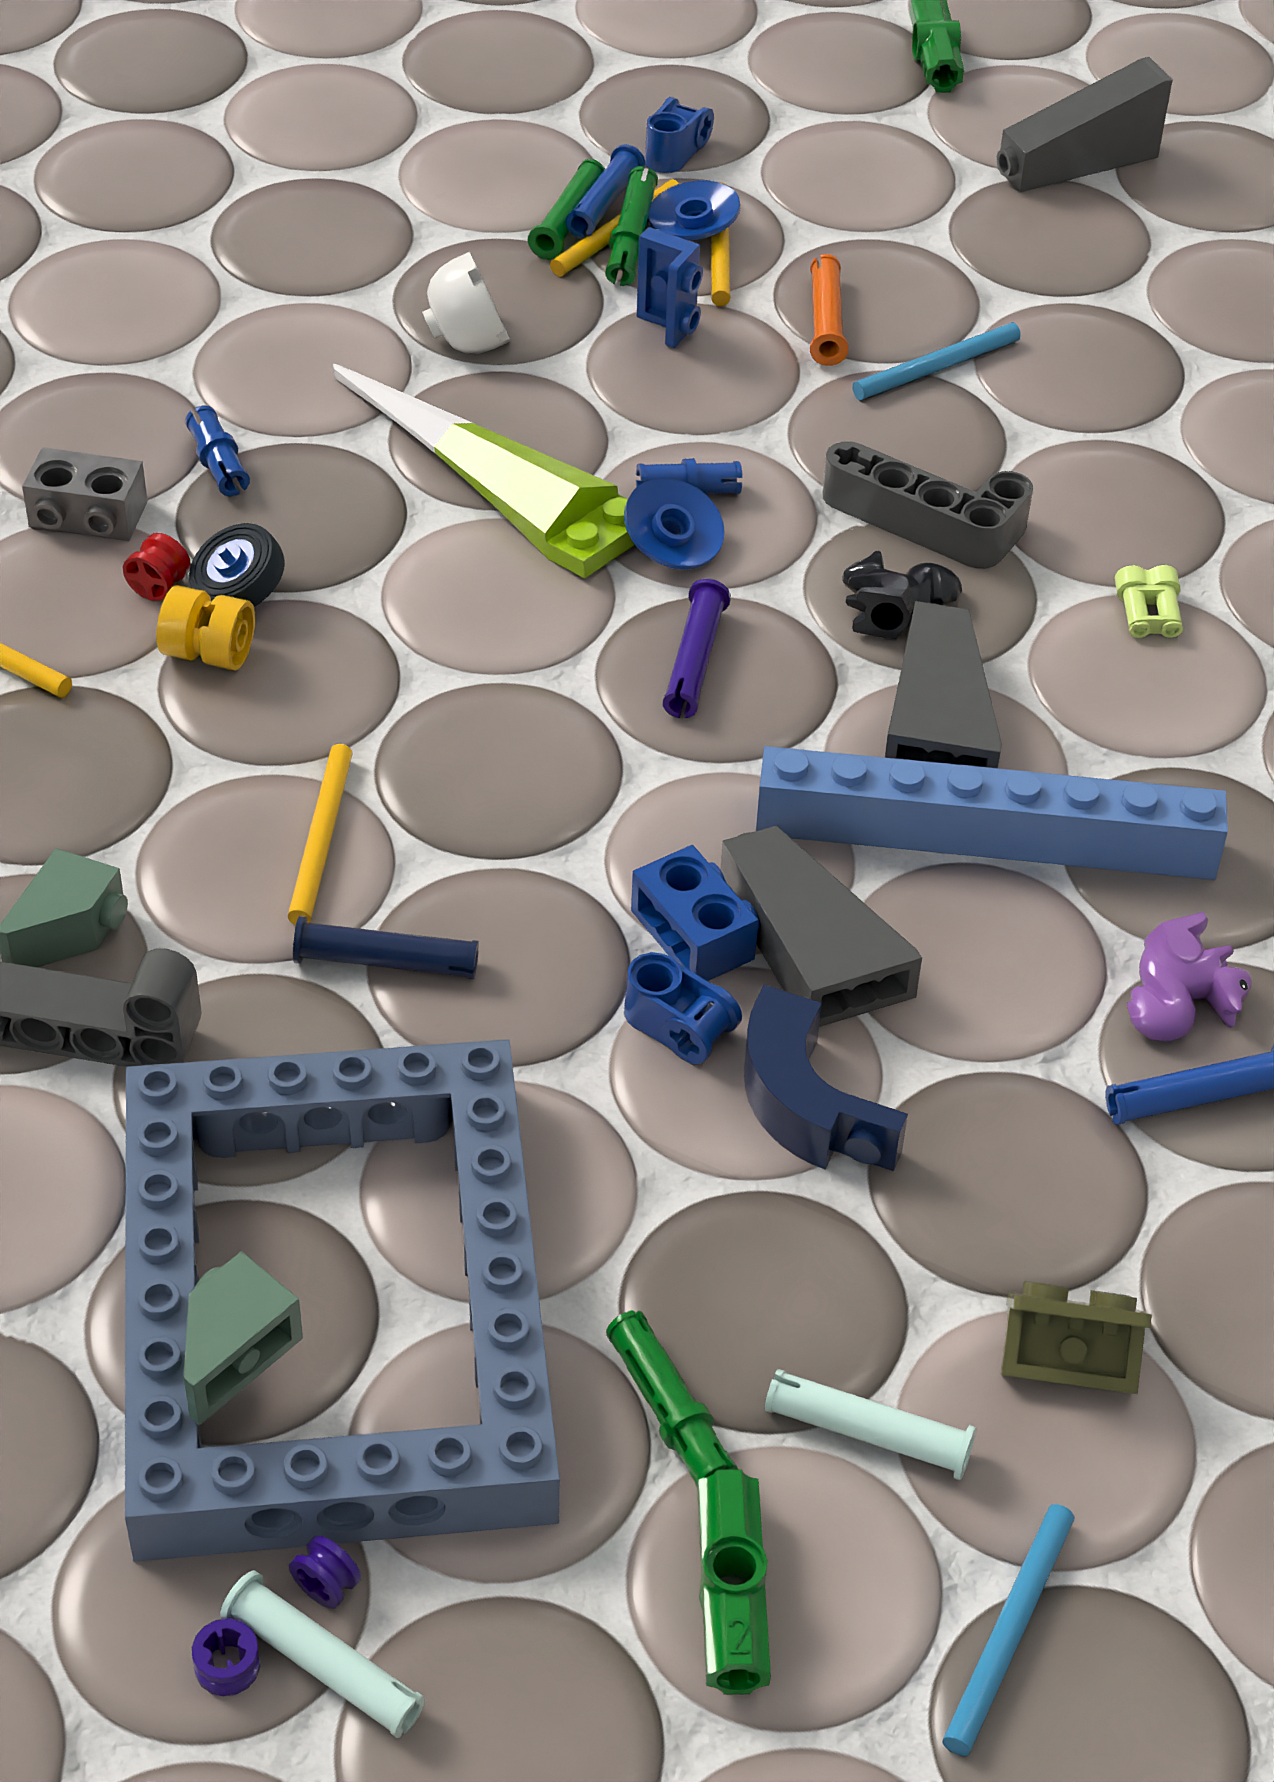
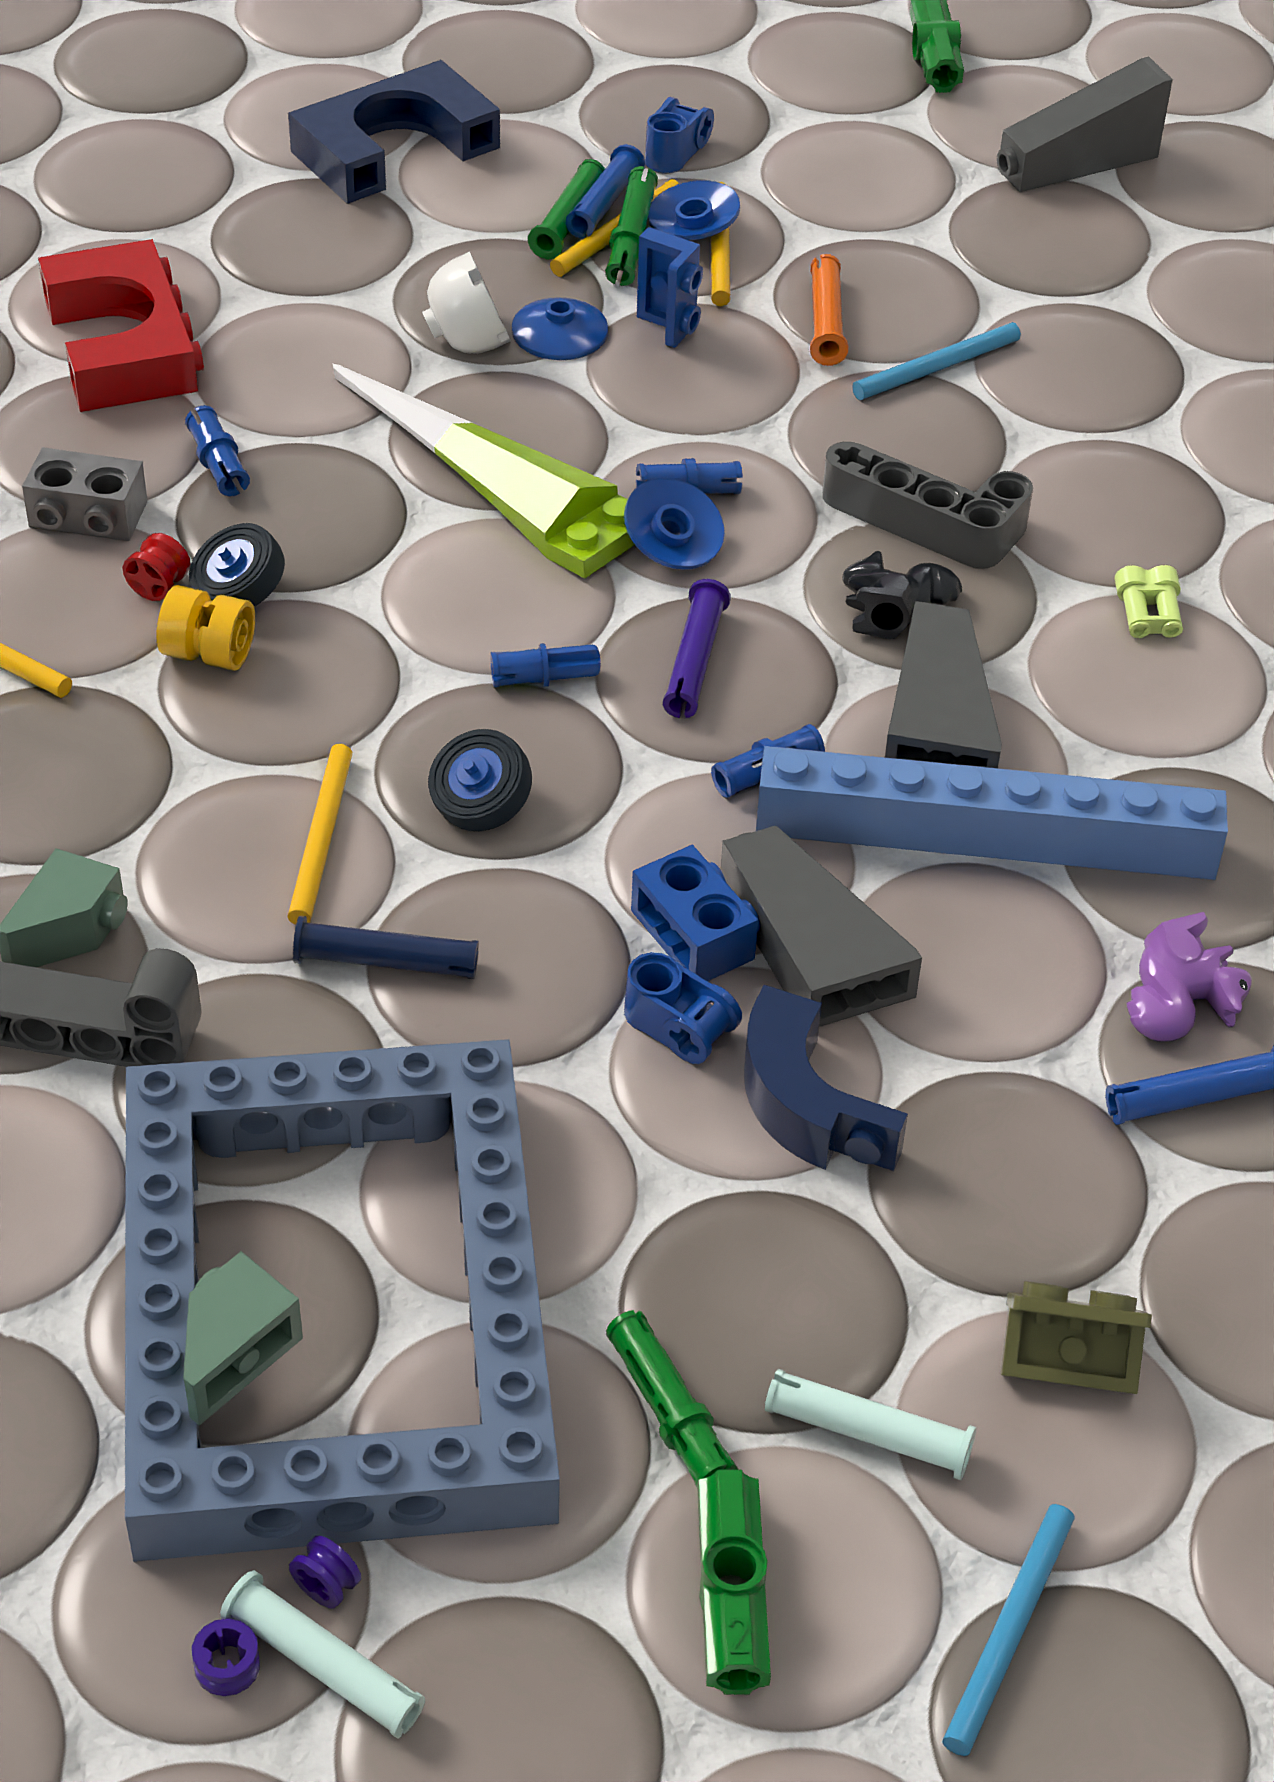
(132, 365): none -> red arch
(430, 99): none -> dark blue arch
(480, 780): none -> black wheel
(544, 664): none -> blue axle
(559, 328): none -> blue dish
(738, 772): none -> blue pin

